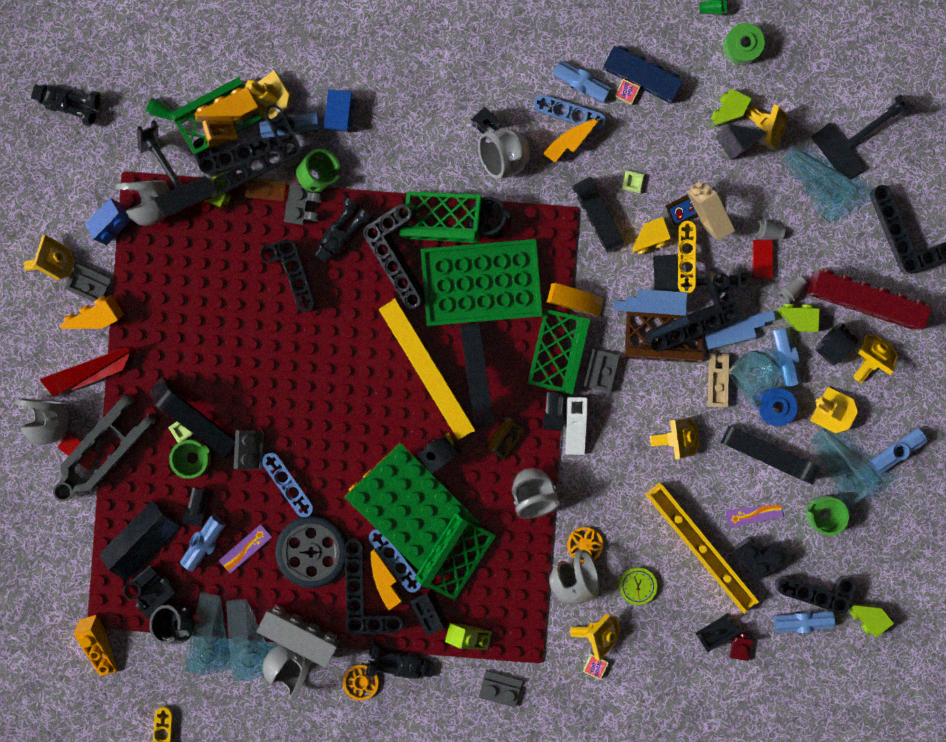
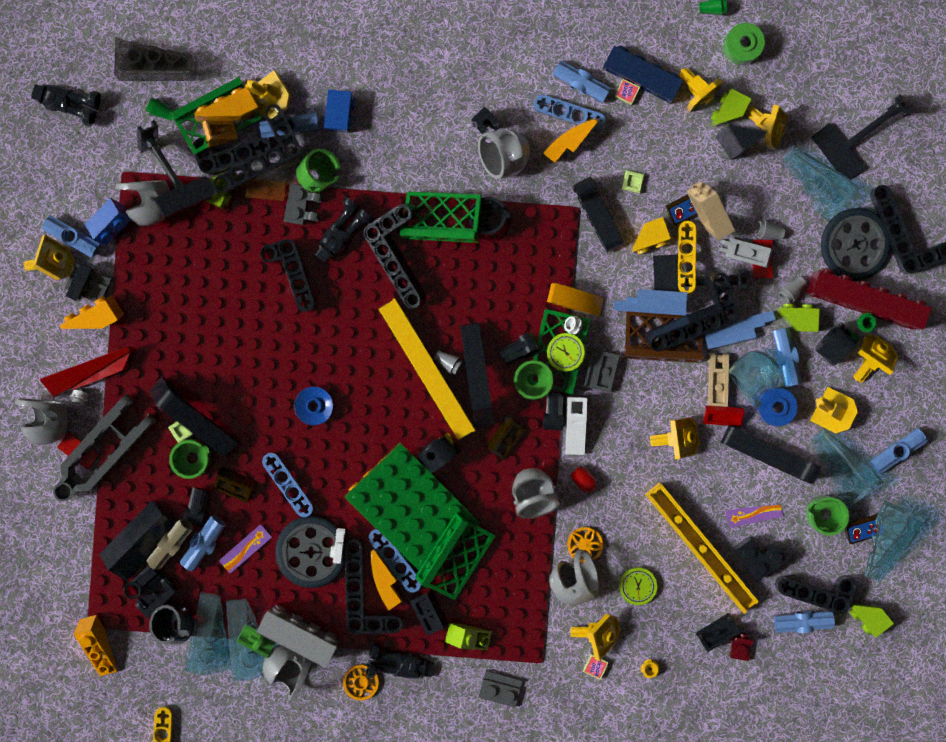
(61, 230): none -> medium blue piece
(79, 397): none -> white plate
(80, 282): none -> black piece
(151, 63): none -> clear smoke wedge
(170, 544): none -> dark tan piece
(234, 485): none -> dark brown slope
(248, 449): dark grey plate -> none
(255, 641): none -> bright green hips
(303, 405): none -> blue dish
(337, 550): none -> white plate
(449, 362): none -> light grey cone
(481, 282): green plate -> none
(525, 346): none -> black piece
(544, 383): none -> bright green piece
(566, 352): none -> lime tile
(573, 325): none -> white plate
(584, 479): none -> red brick
(650, 673): none -> yellow plate
(700, 89): none -> yellow piece
(723, 416): none -> red tile
(747, 252): none -> light grey hinge
(834, 231): none -> wedge
(861, 529): none -> slope
(871, 322): none -> green cone
(894, 534): none -> clear light blue wedge

